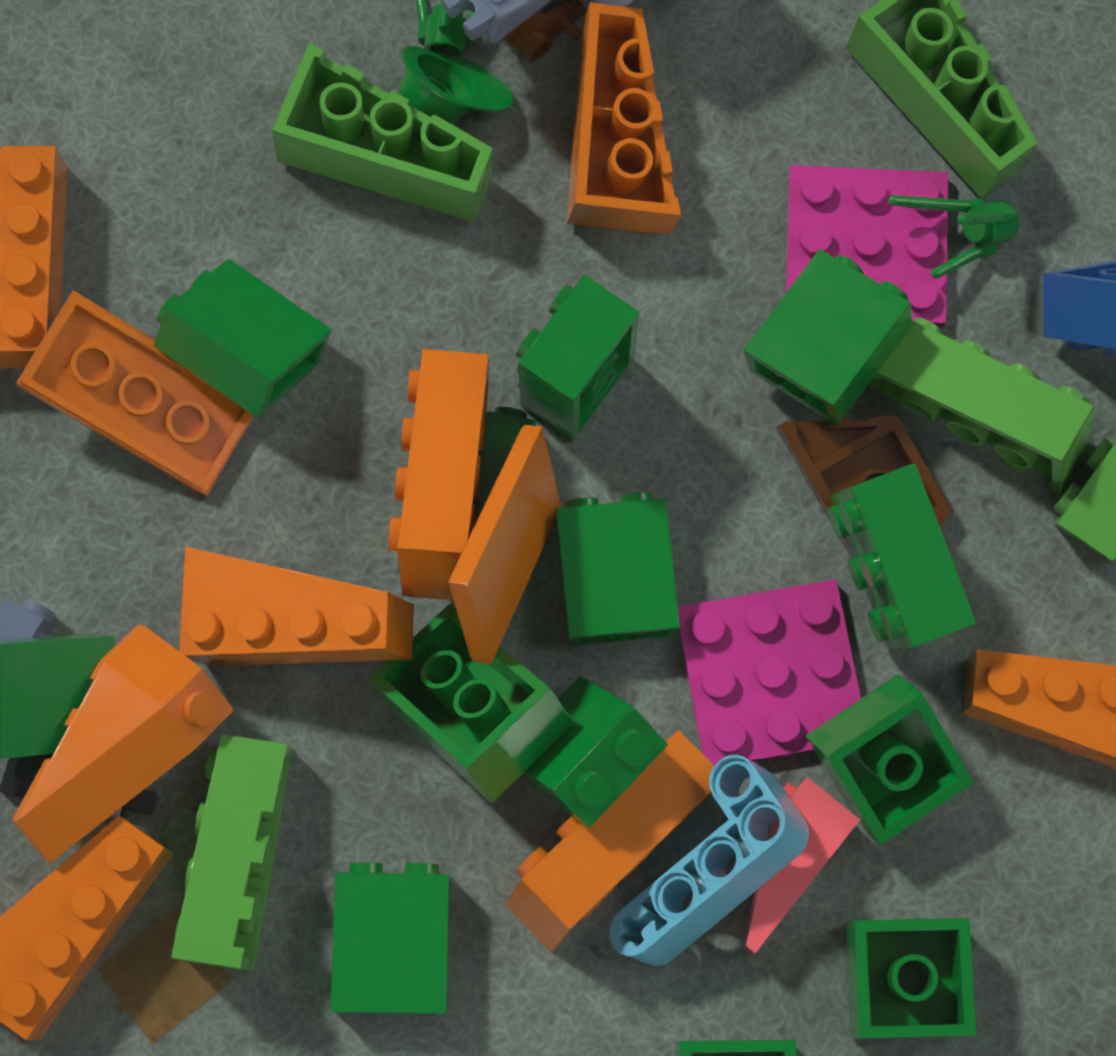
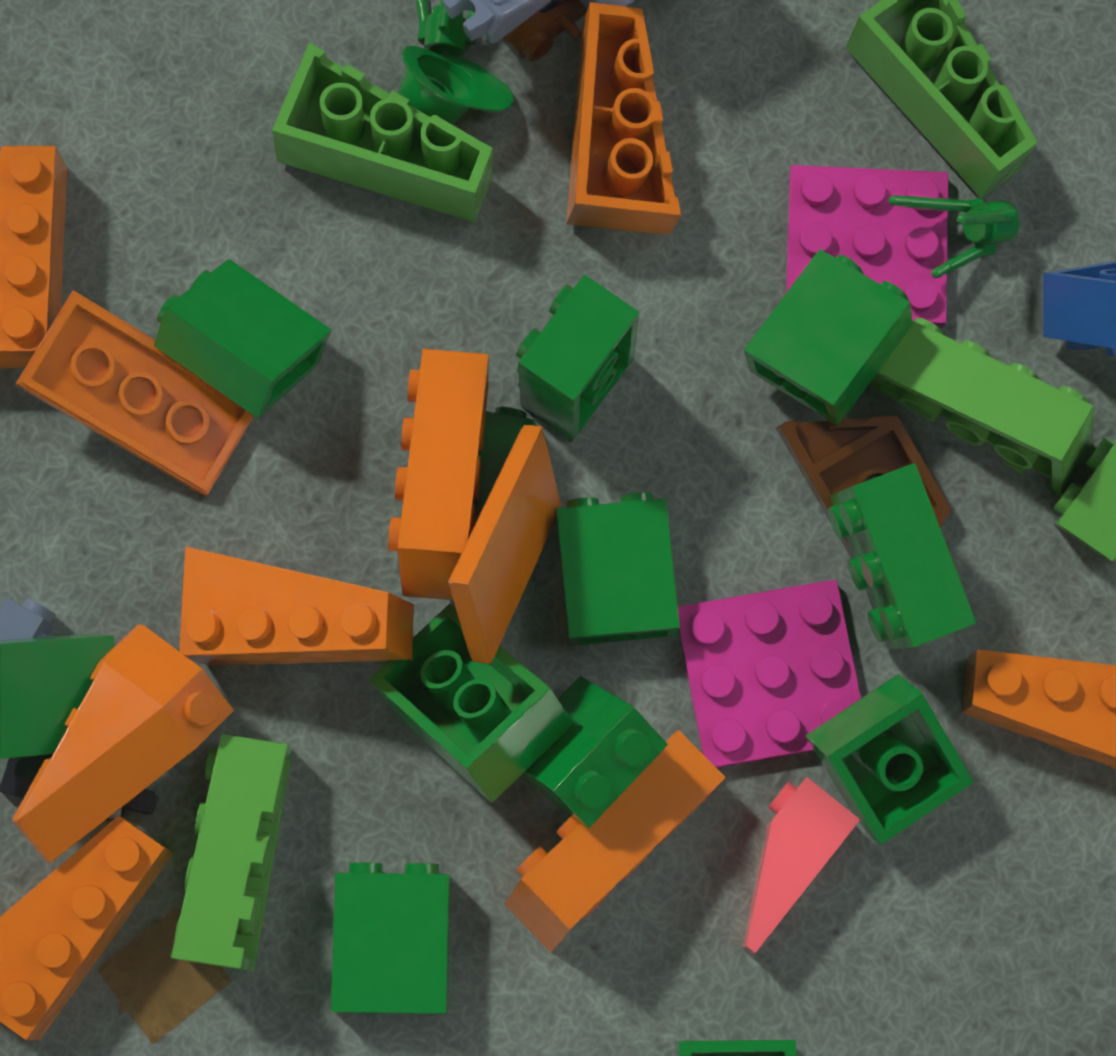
(654, 922): medium azure beam -> none
(910, 978): green brick -> none

